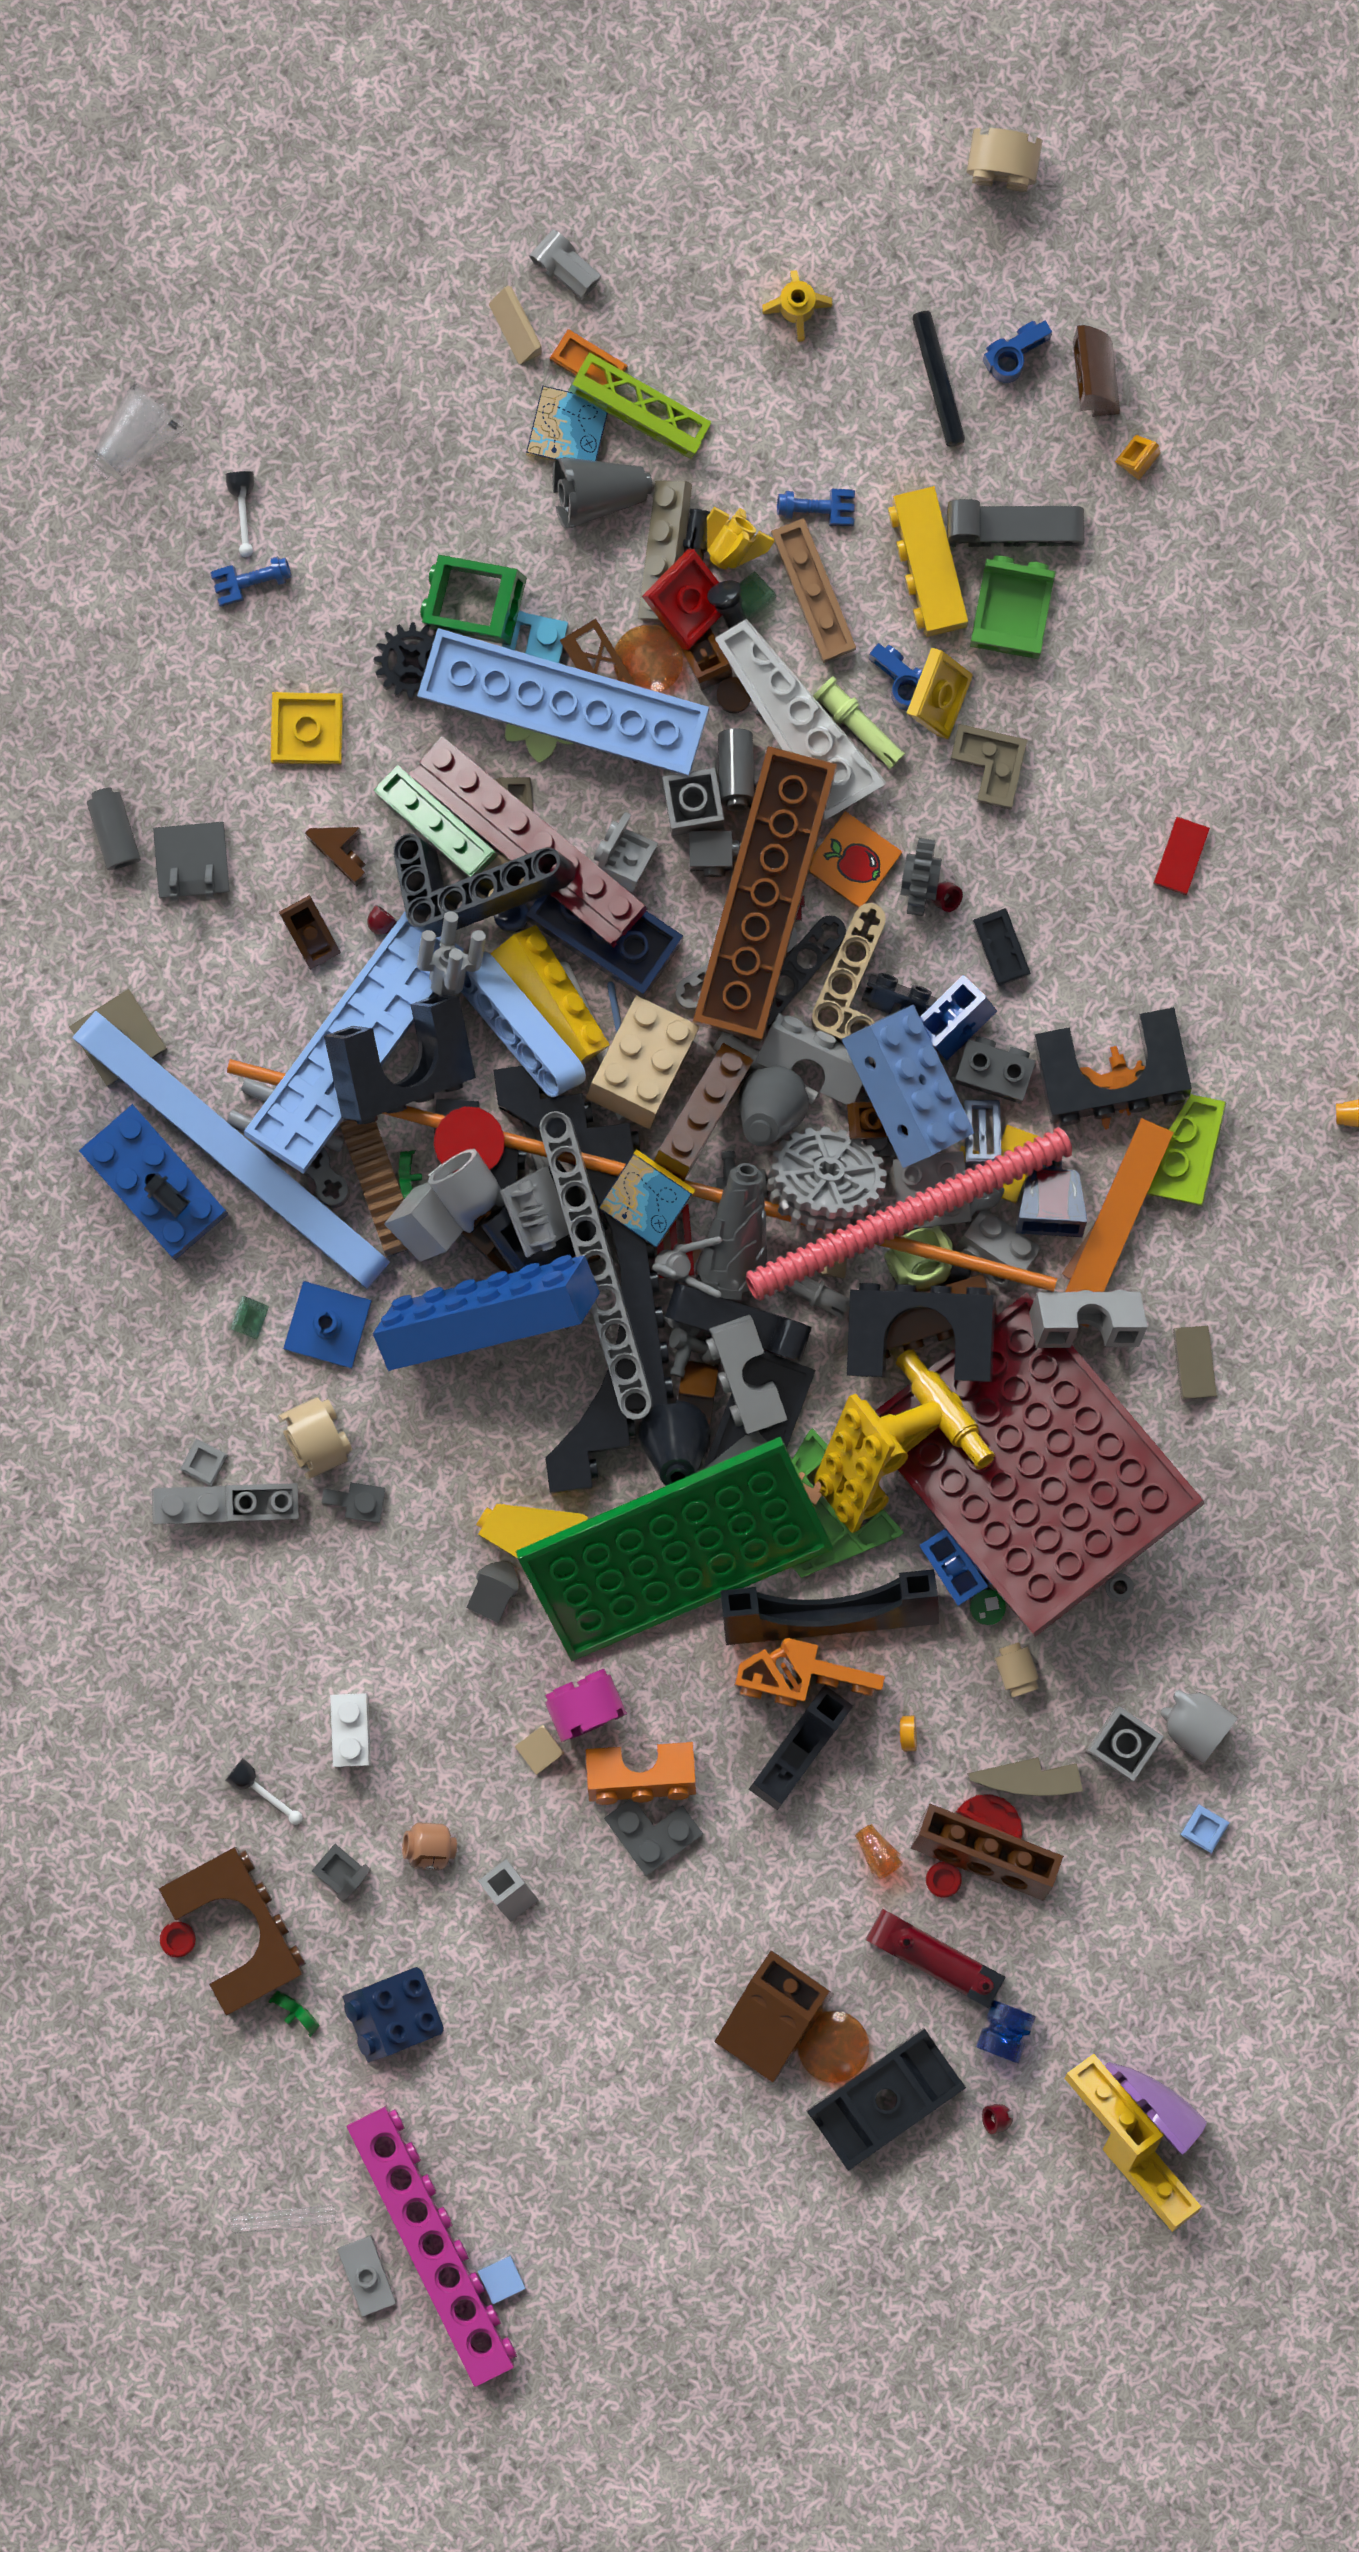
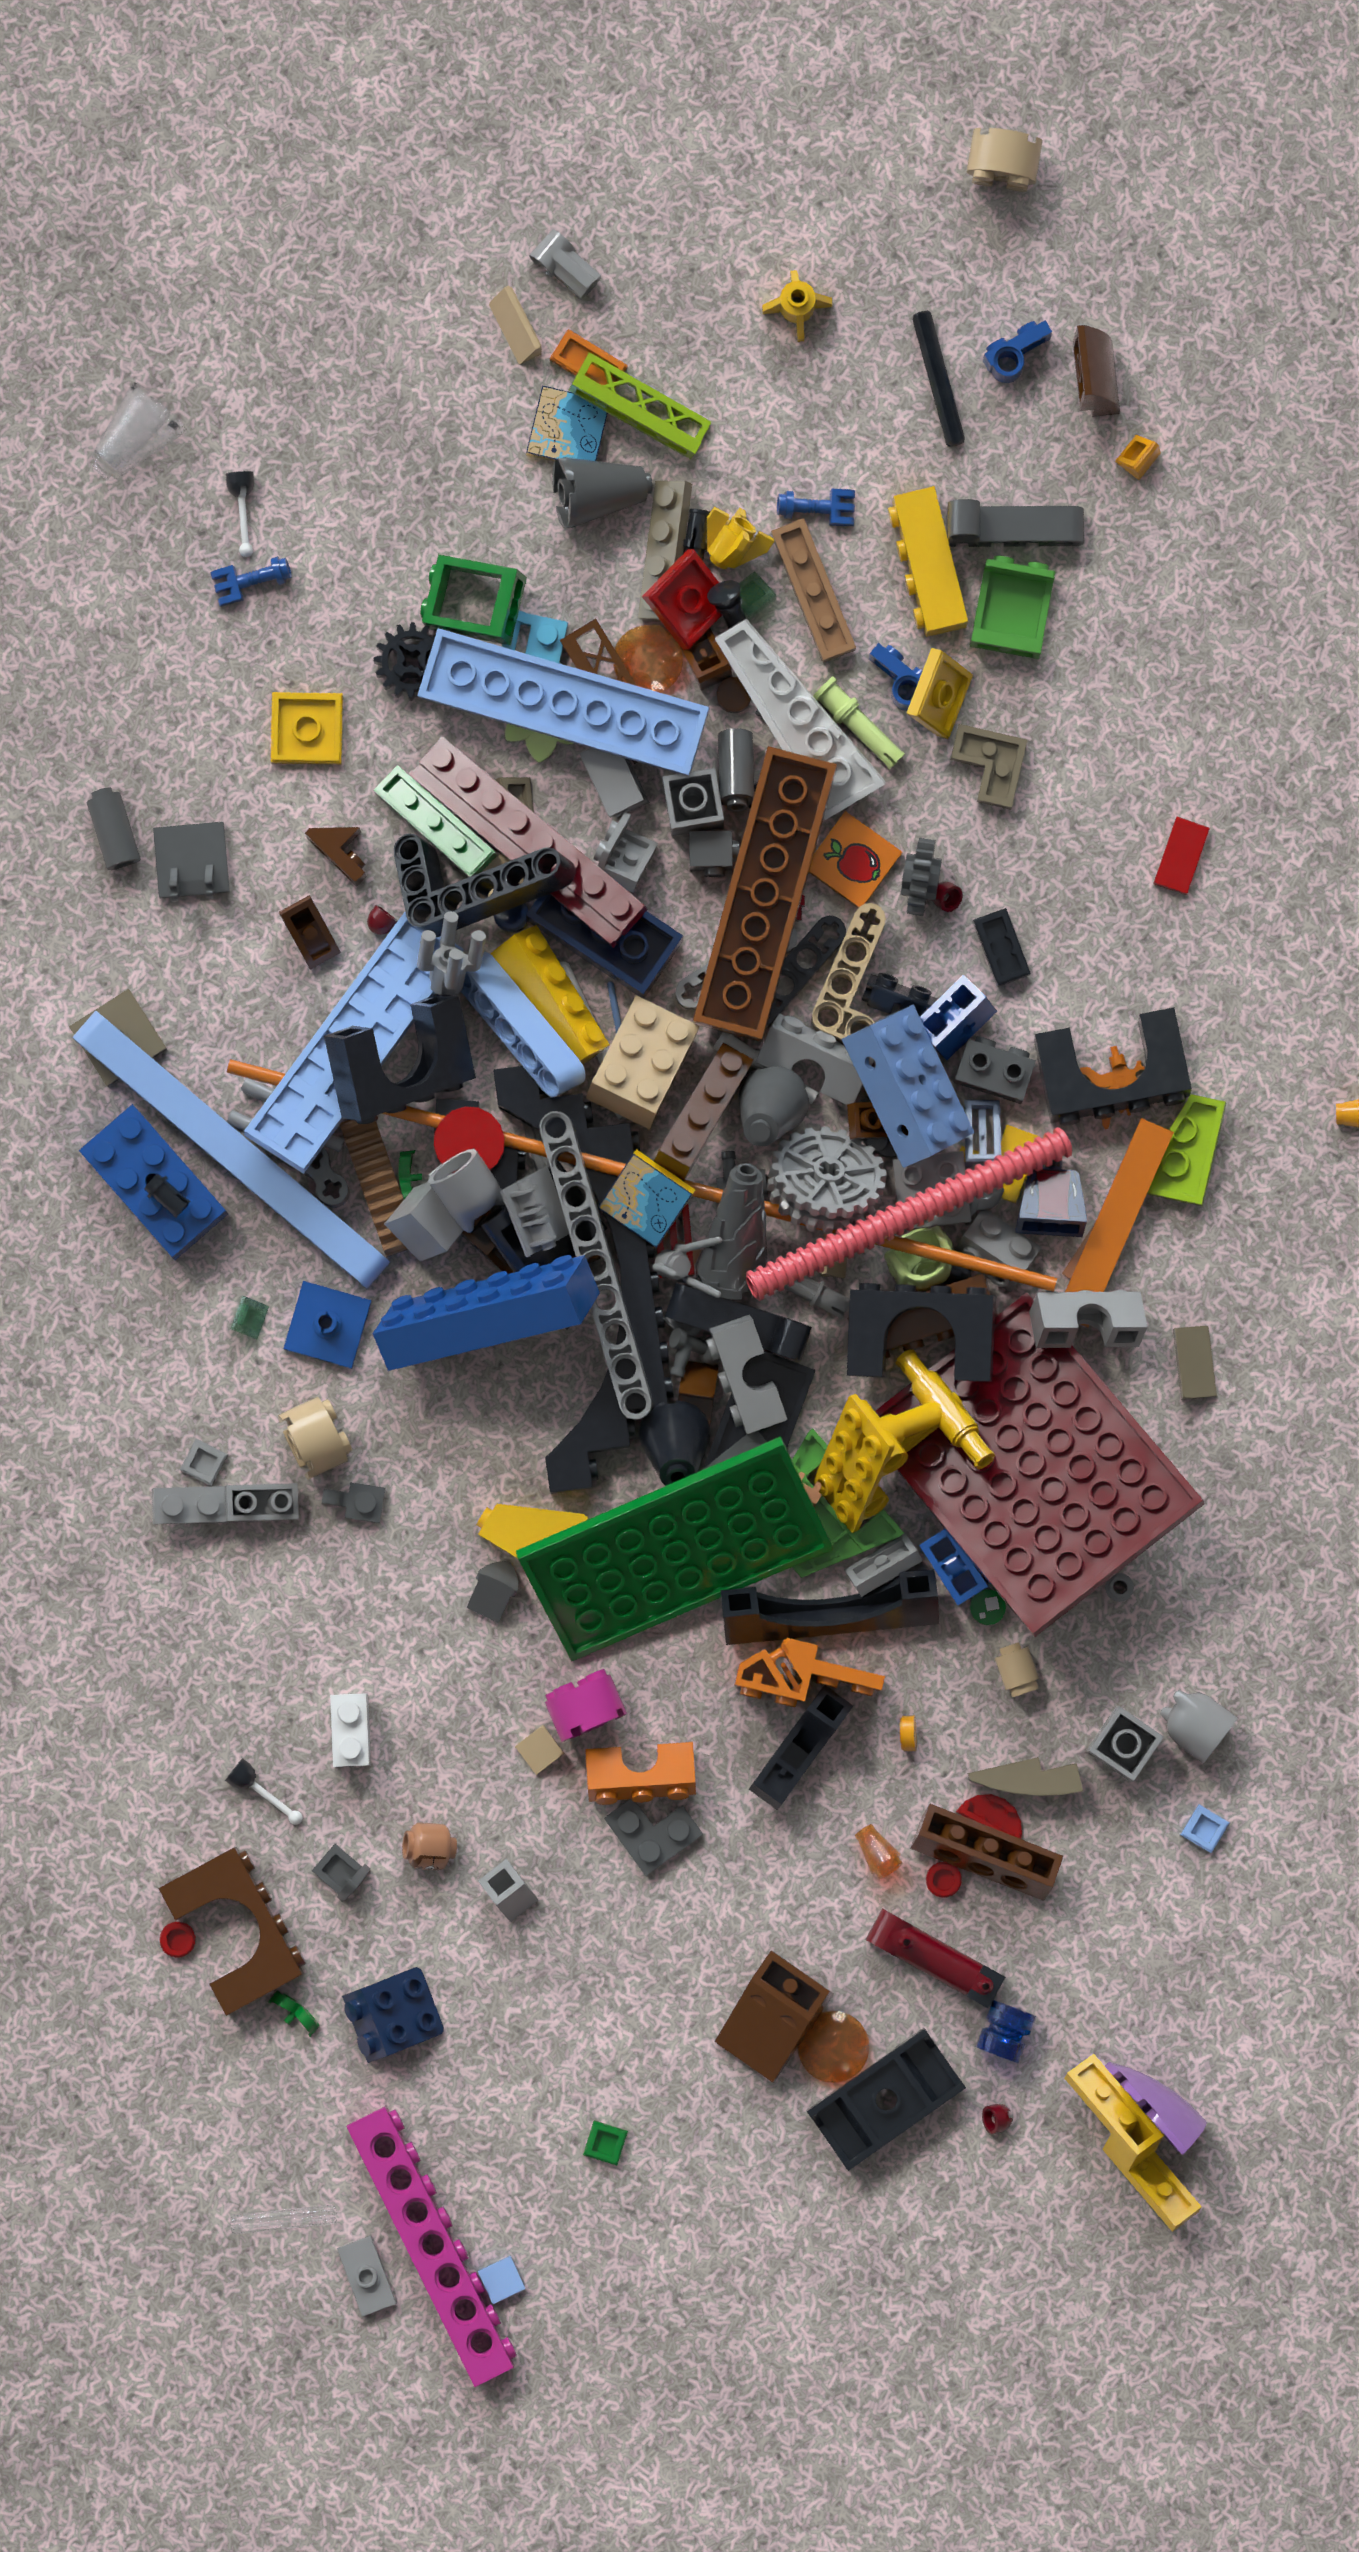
(605, 2142): none -> green tile
(614, 782): none -> light grey hinge
(883, 1565): none -> light grey plate

